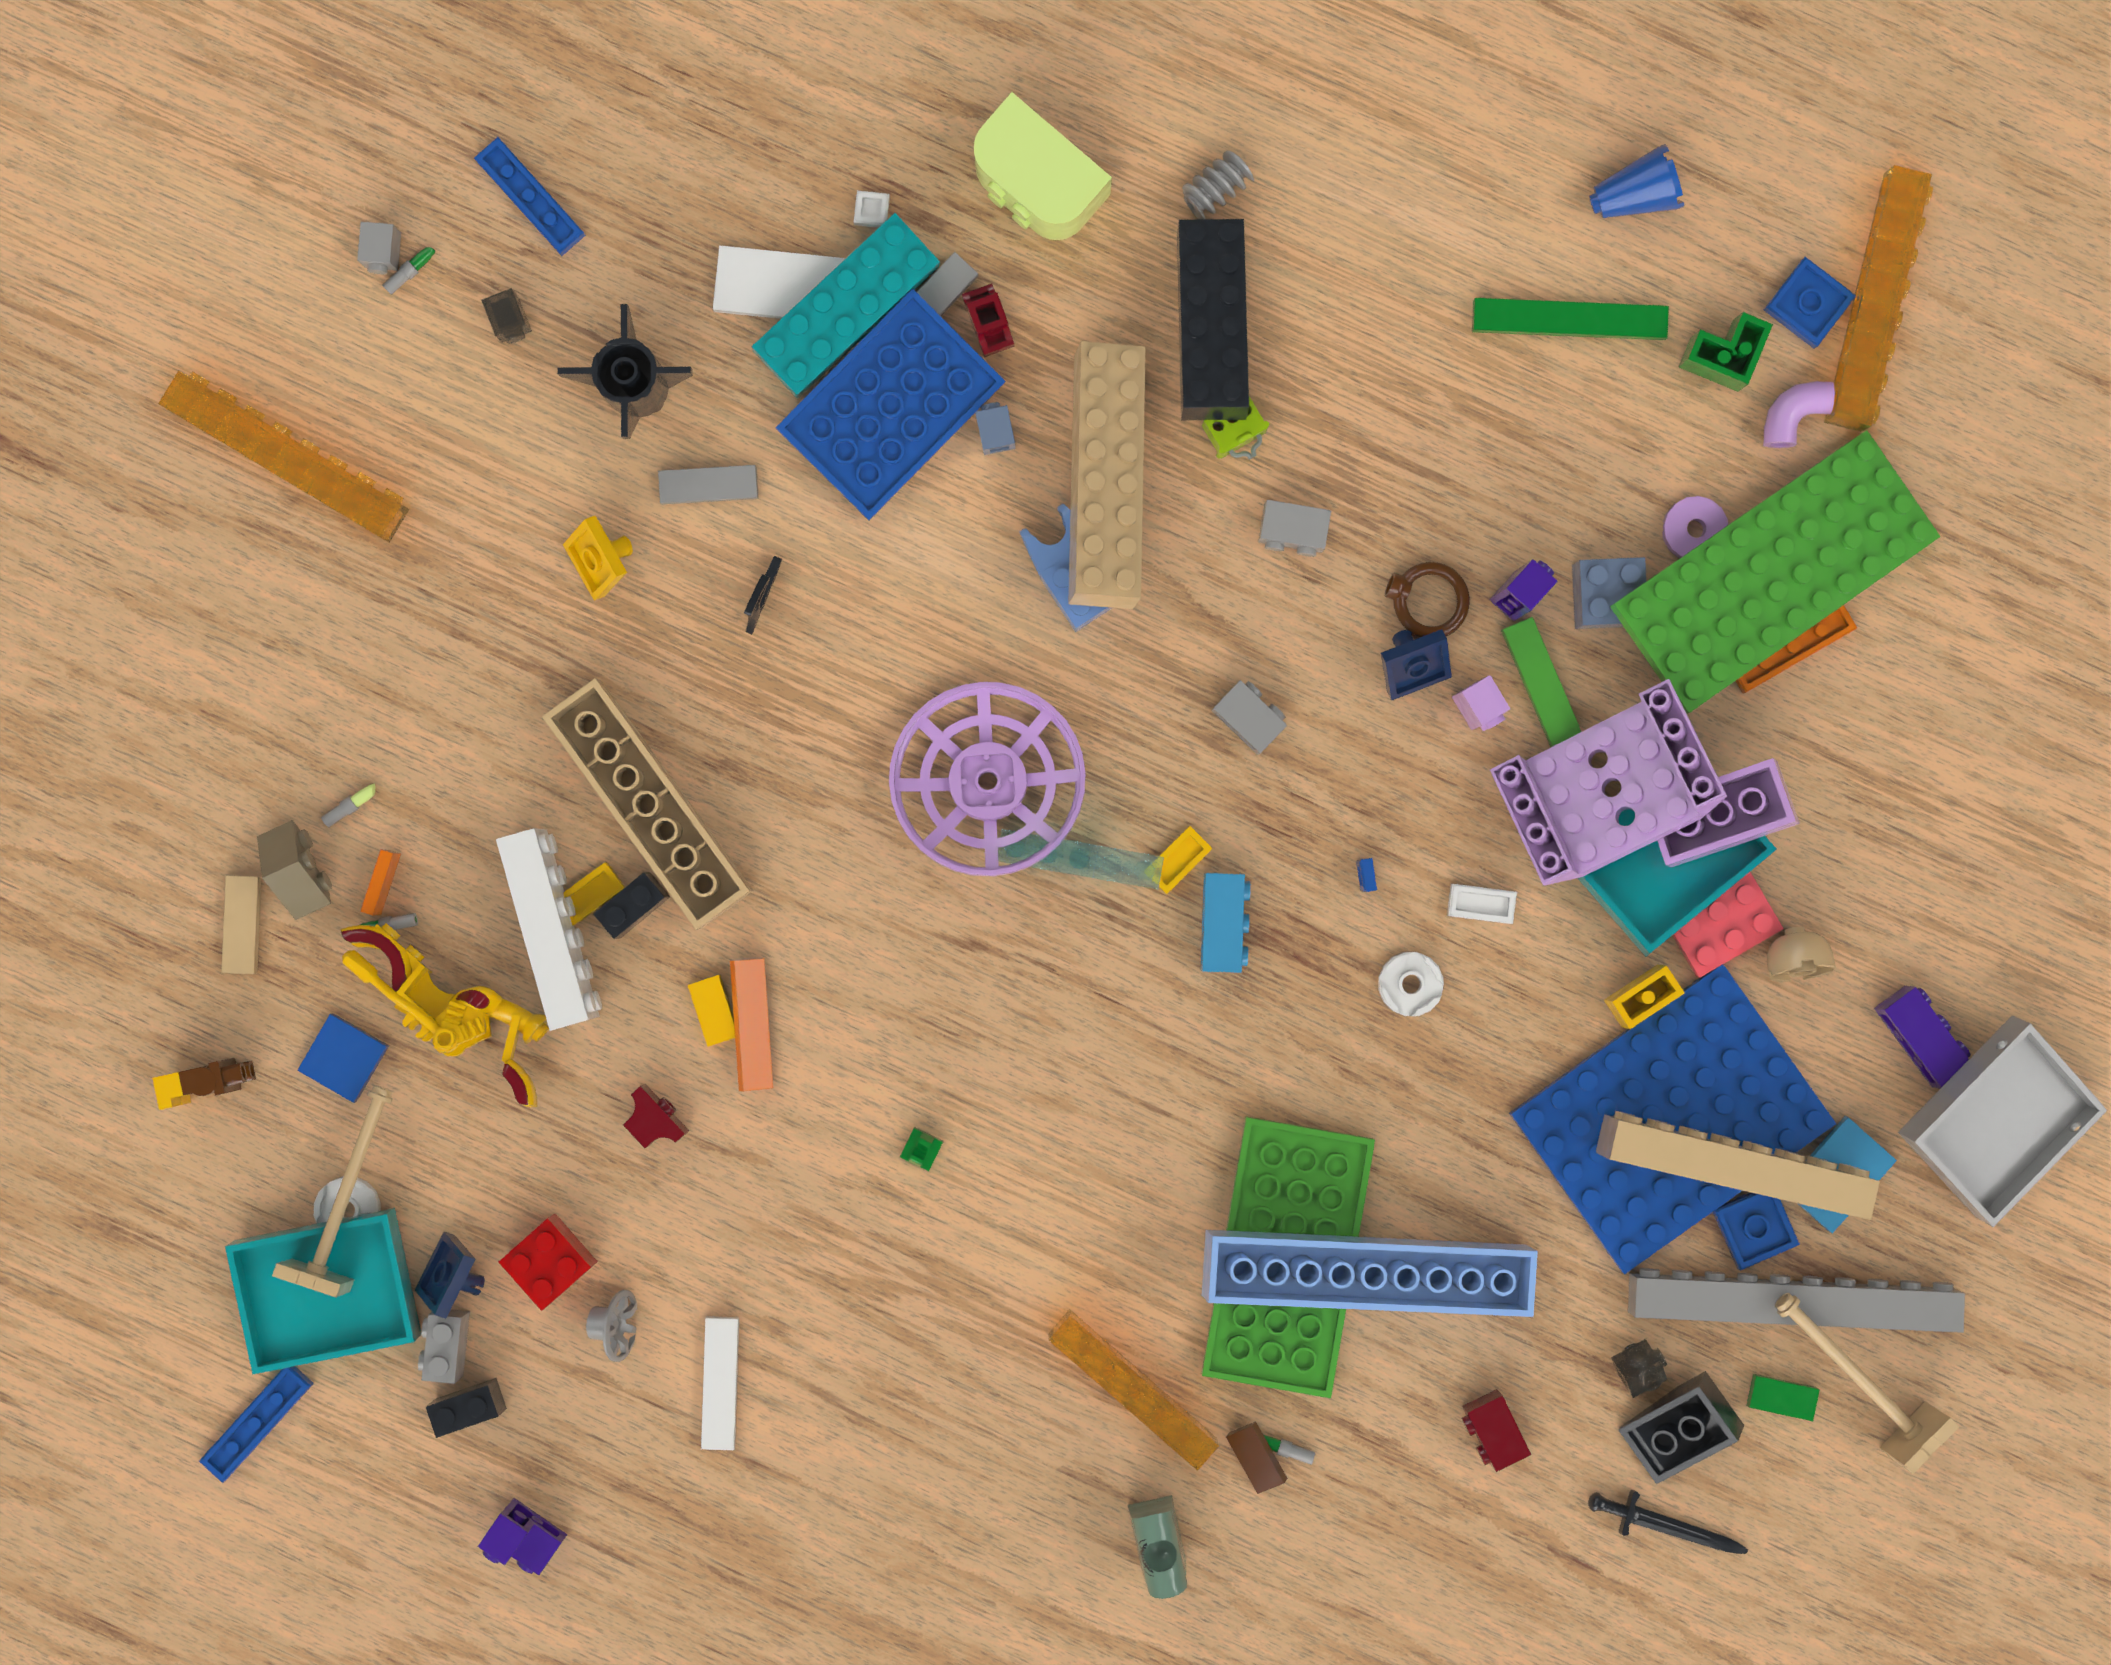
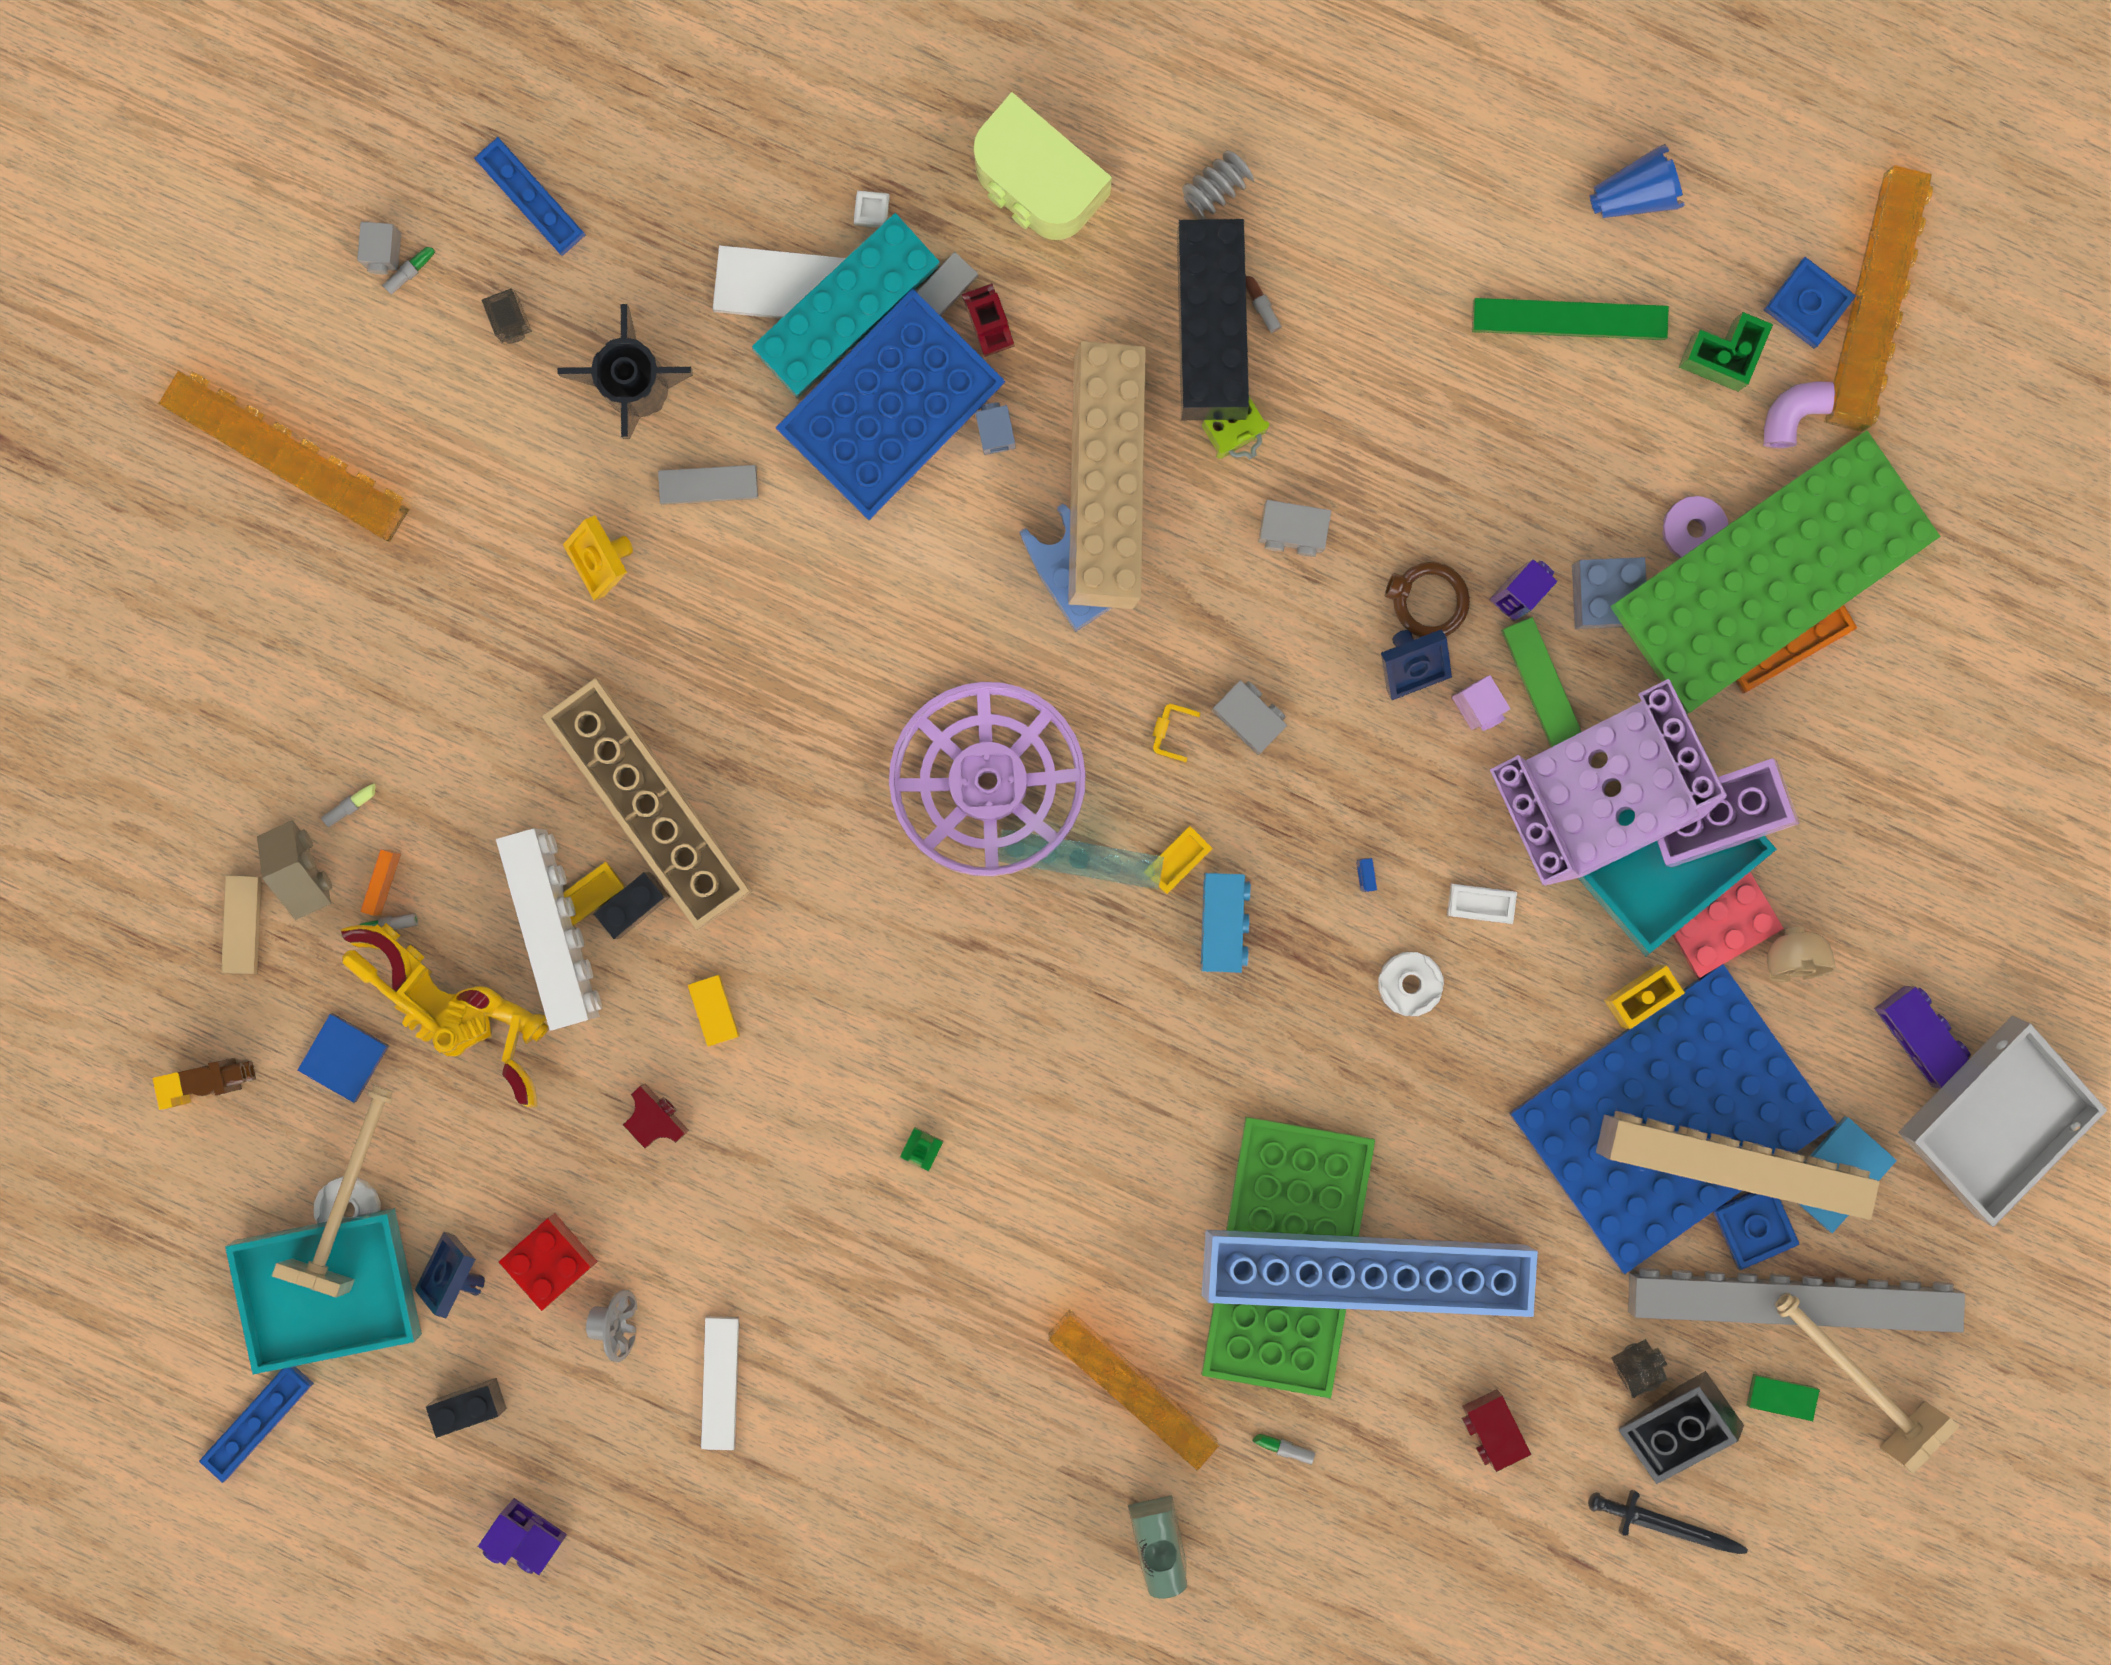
(444, 1347): light grey brick -> none
(751, 1024): orange tile -> none
(761, 594): black piece -> none
(1161, 728): none -> yellow piece
(1256, 1457): reddish brown tile -> none
(1262, 304): none -> light grey piece

